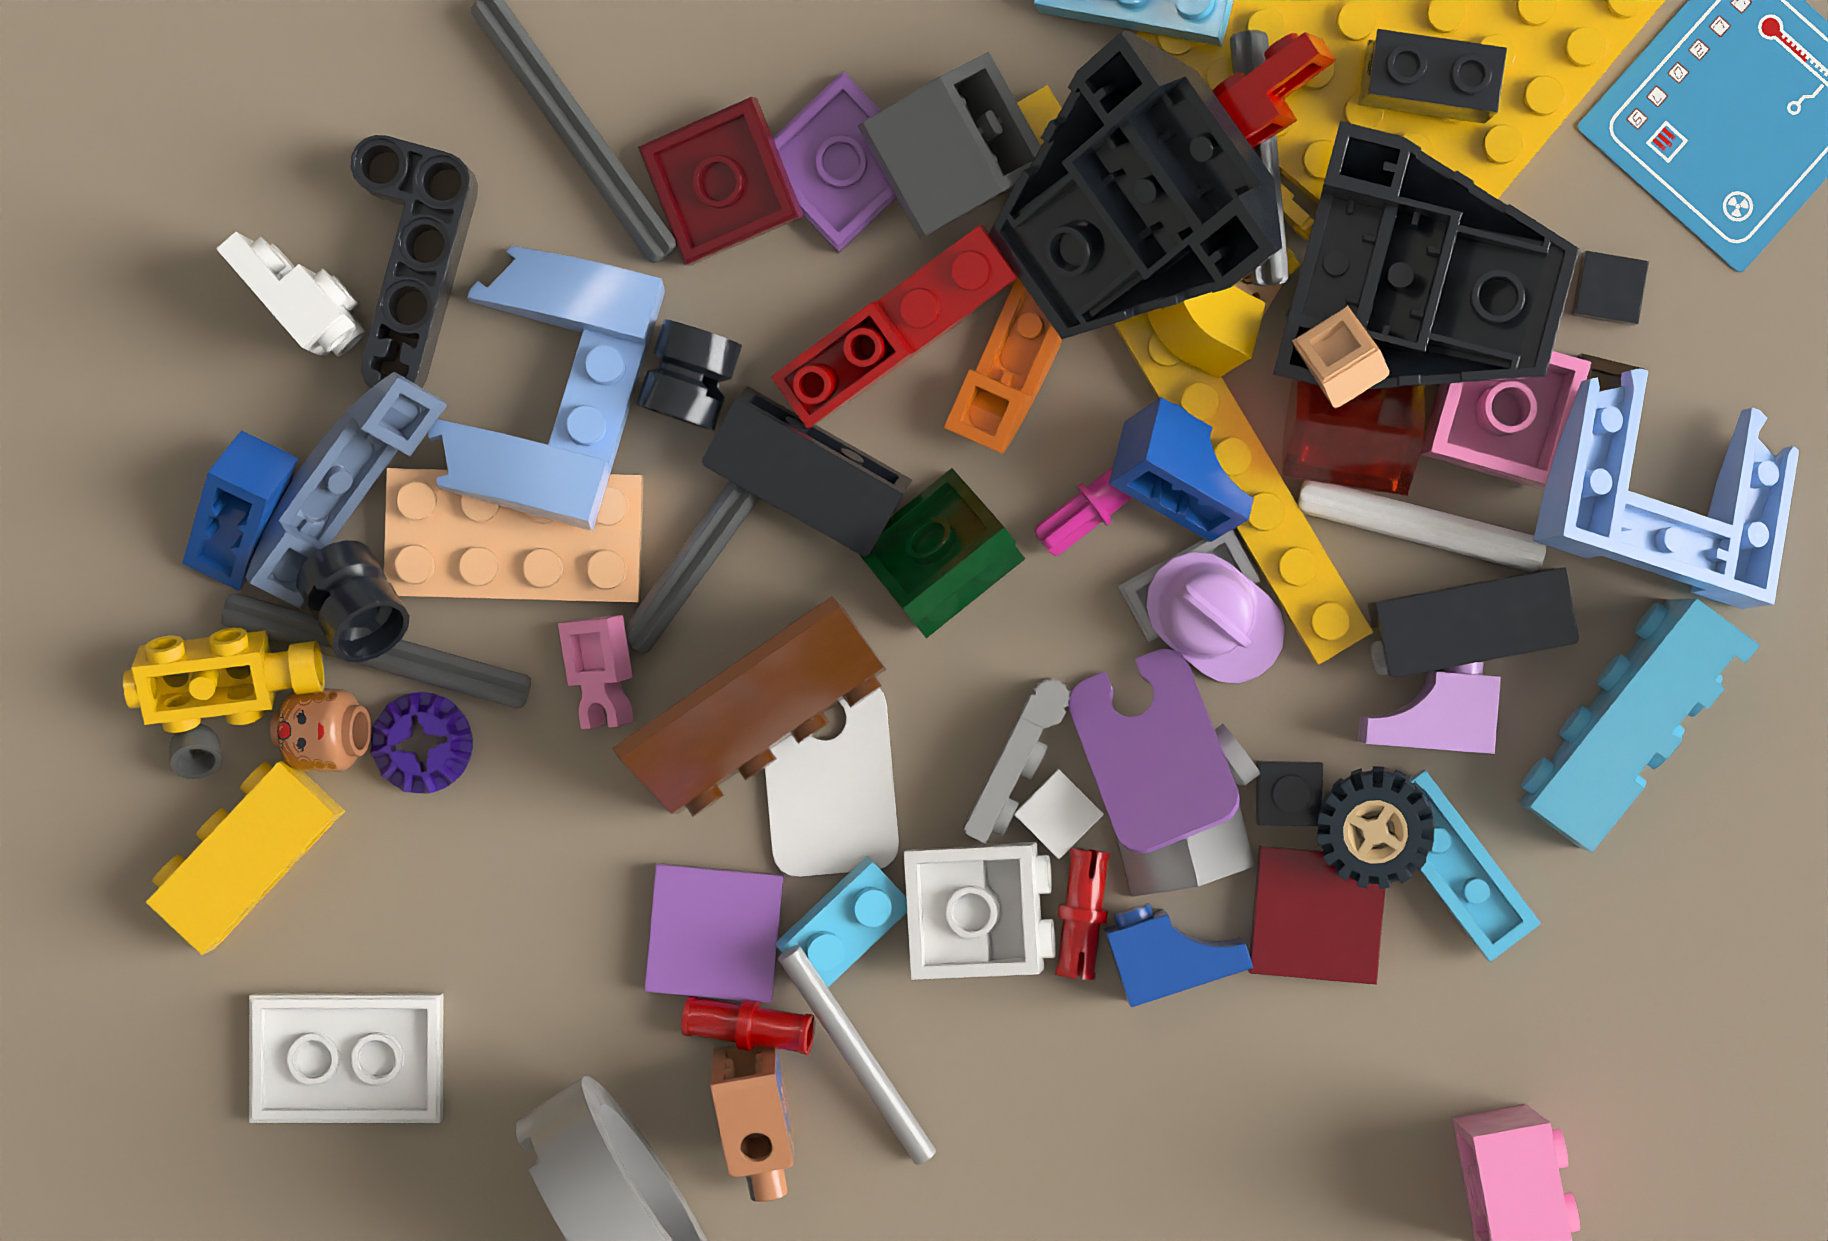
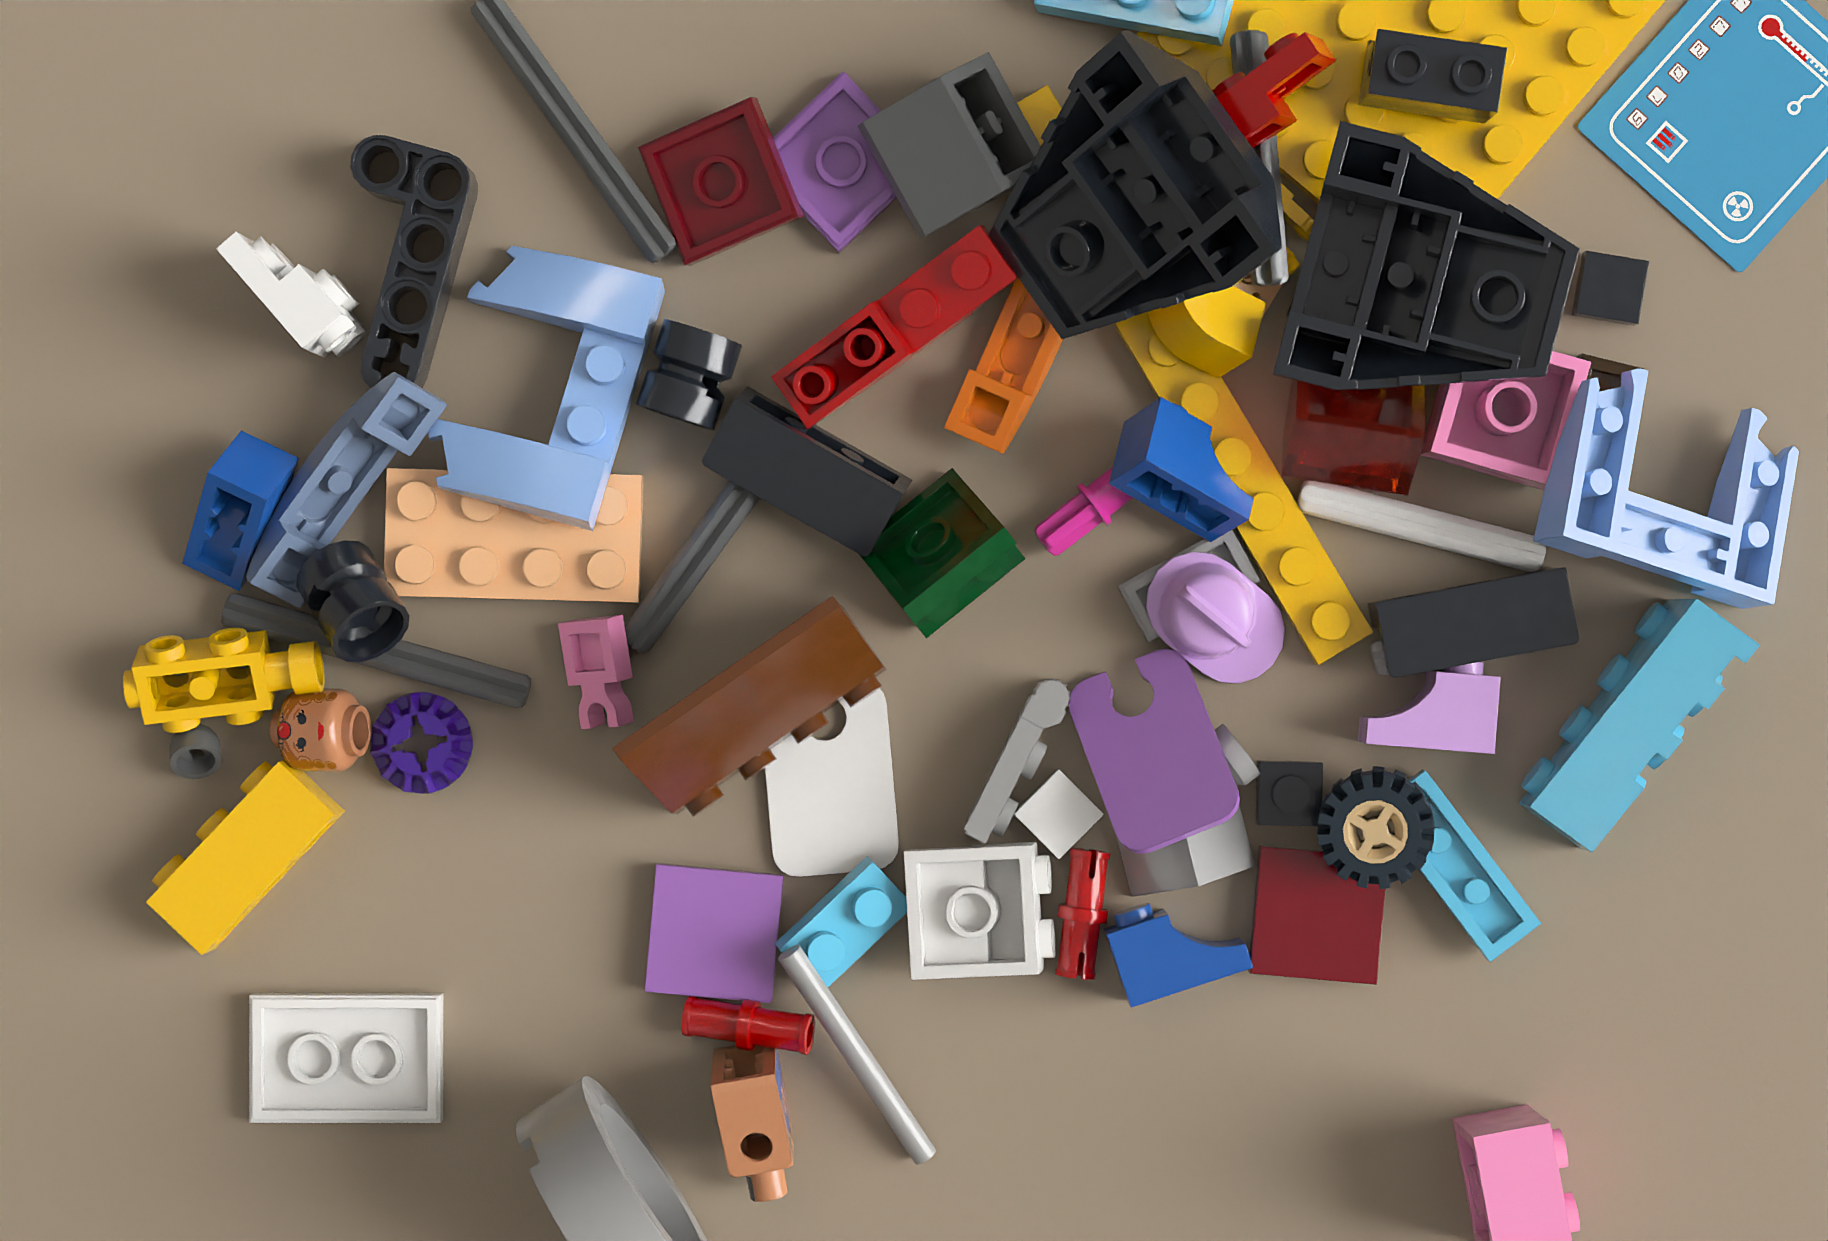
(1342, 357): light nougat slope -> none

